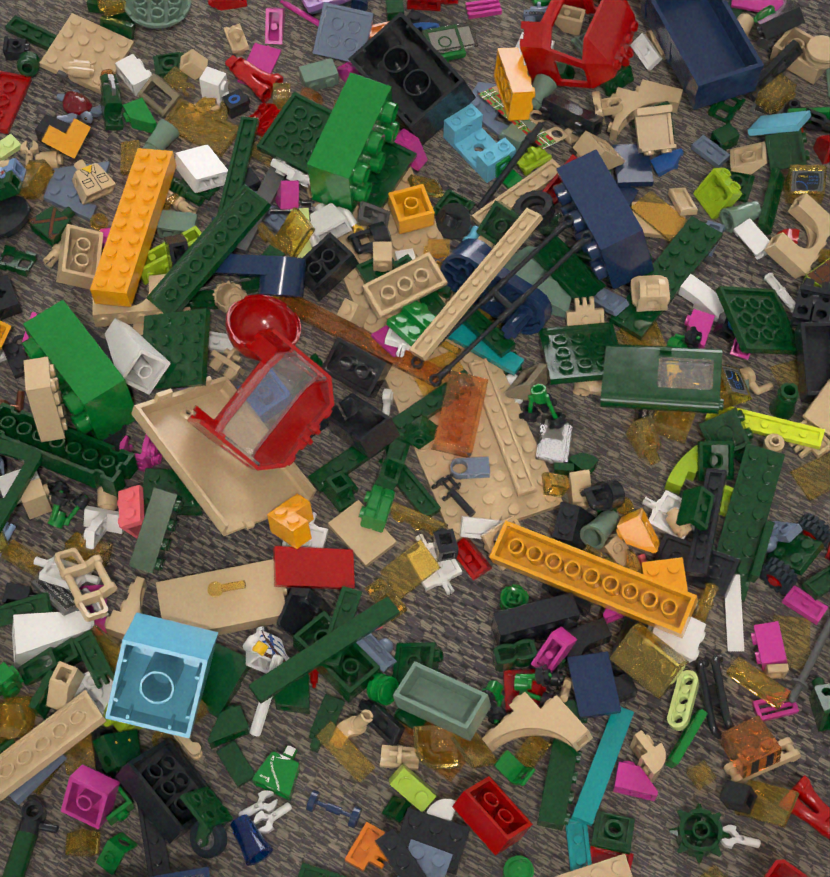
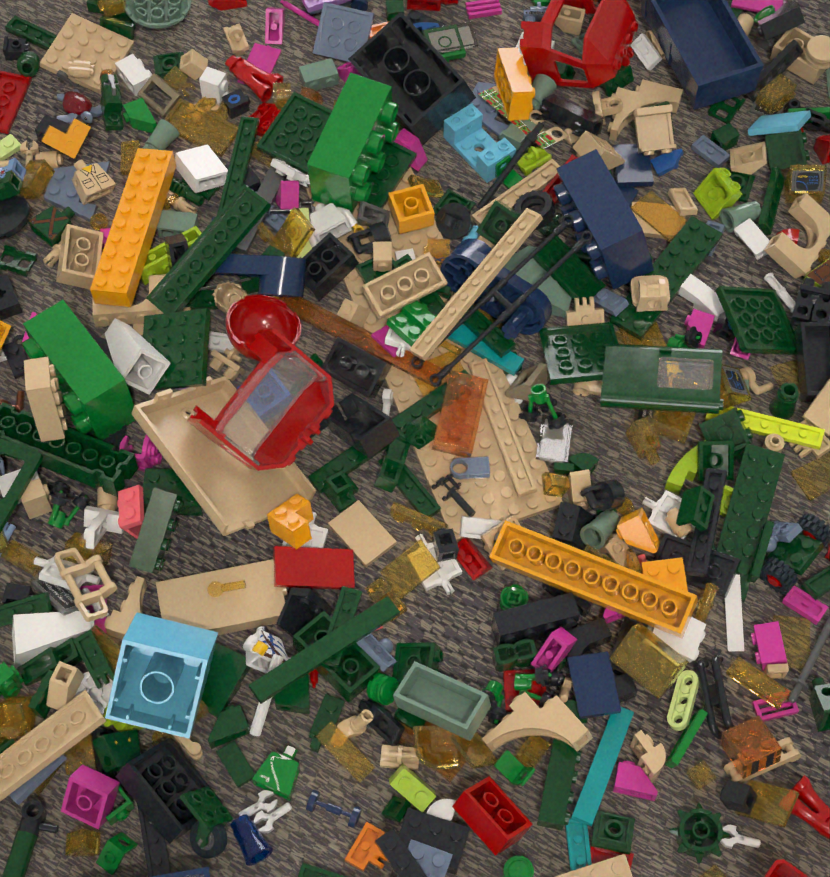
(377, 508): green brick -> none

